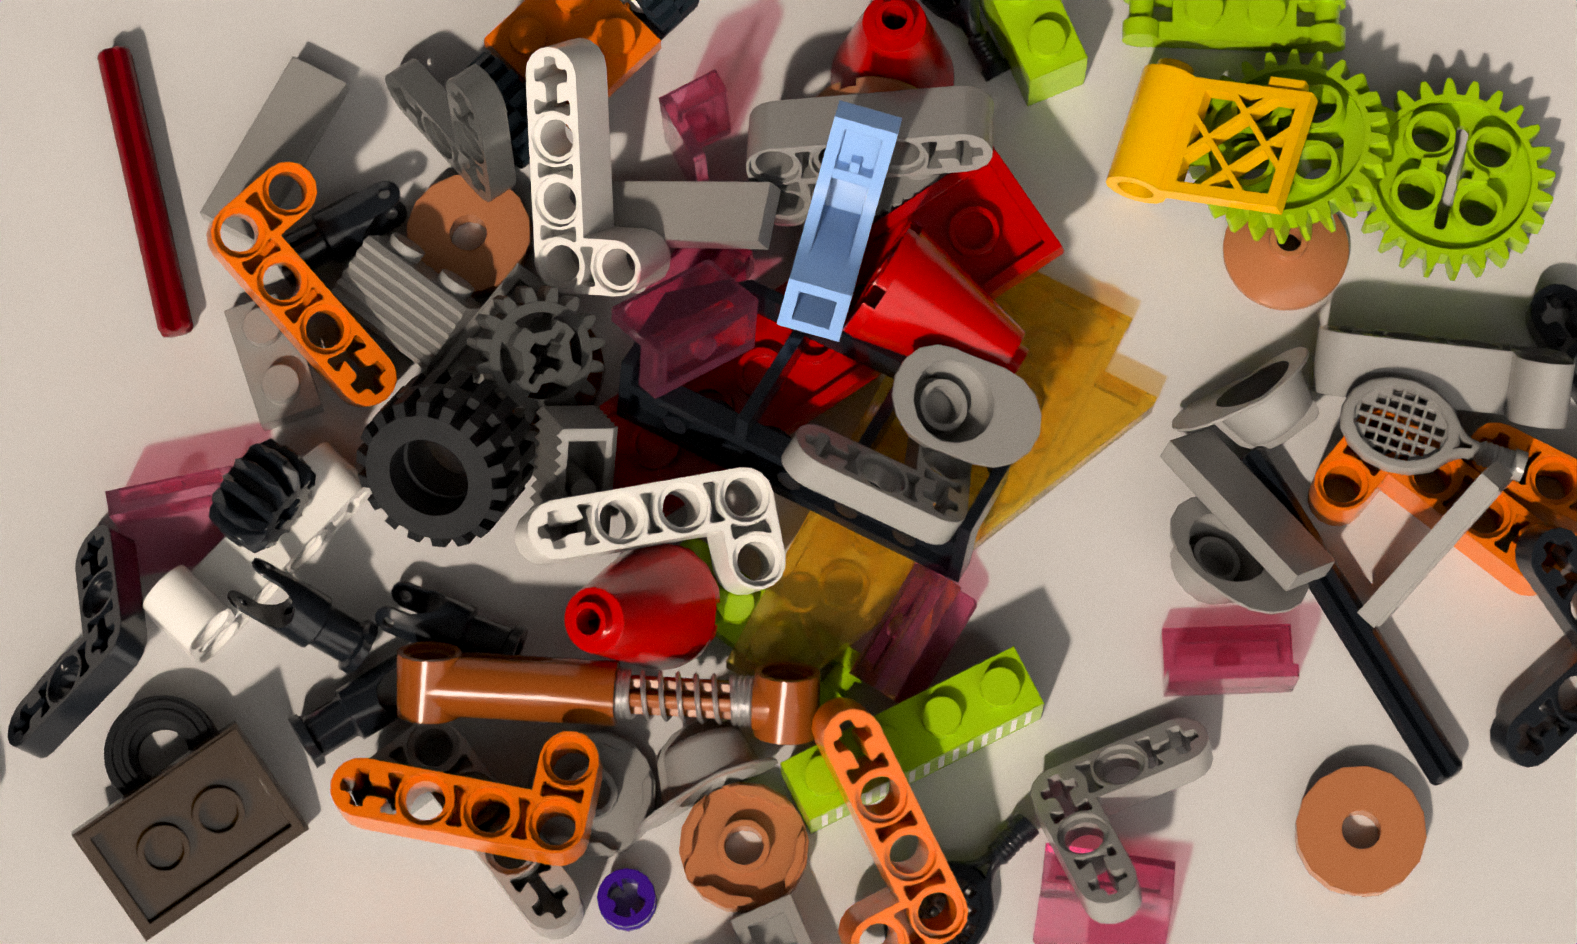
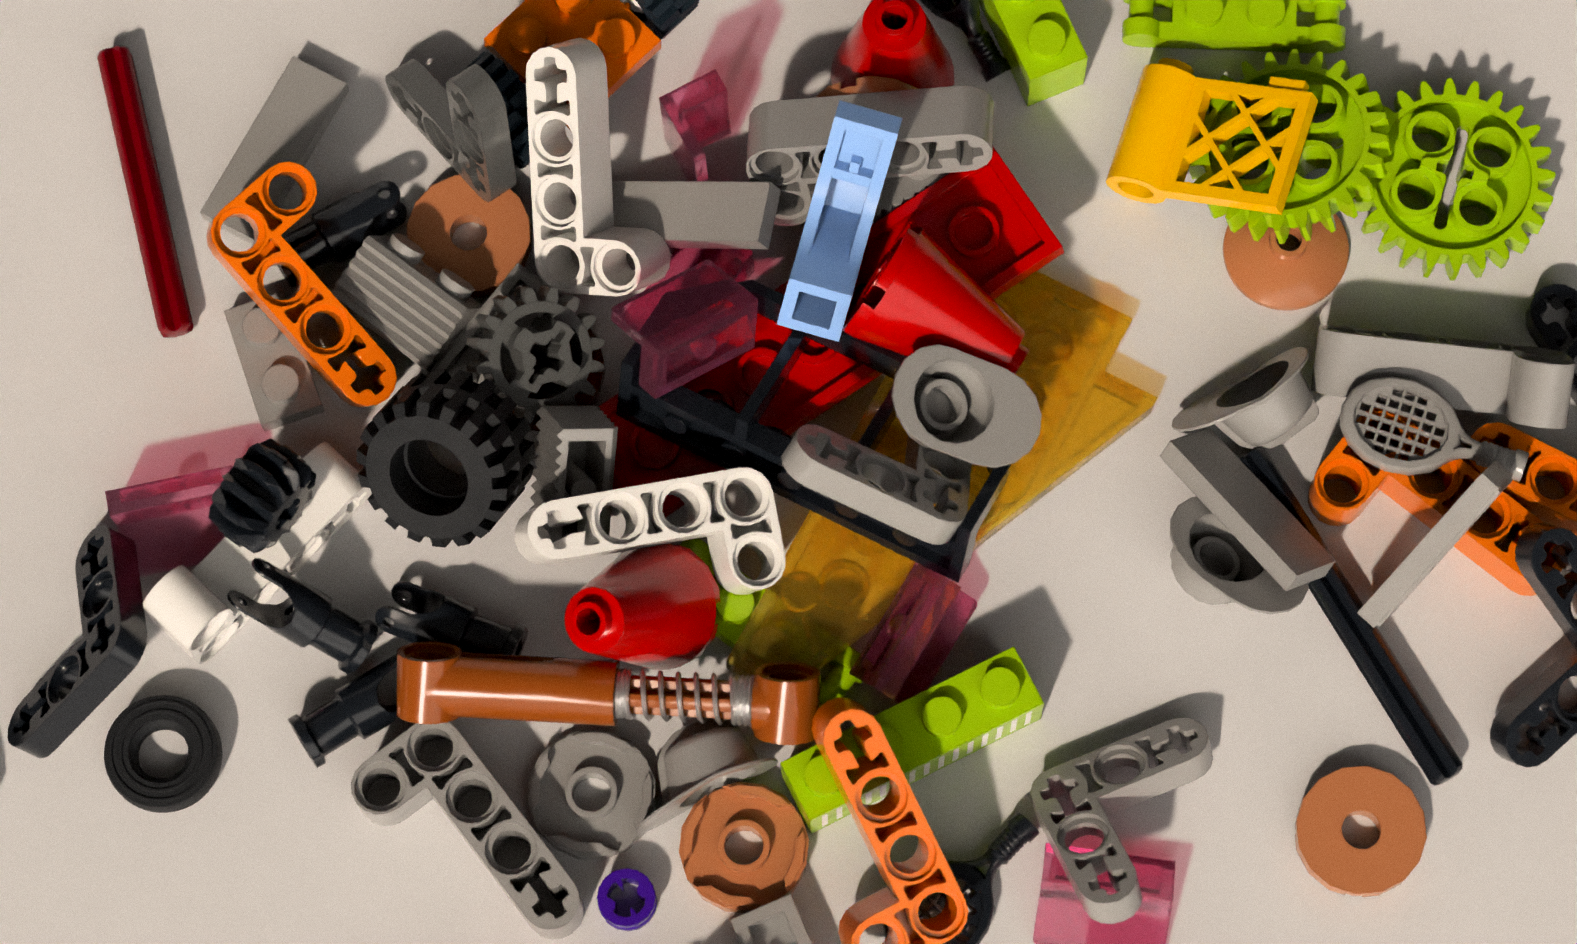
(190, 830): dark brown tile -> none
(468, 796): orange beam -> none
(1228, 660): clear pink panel -> none

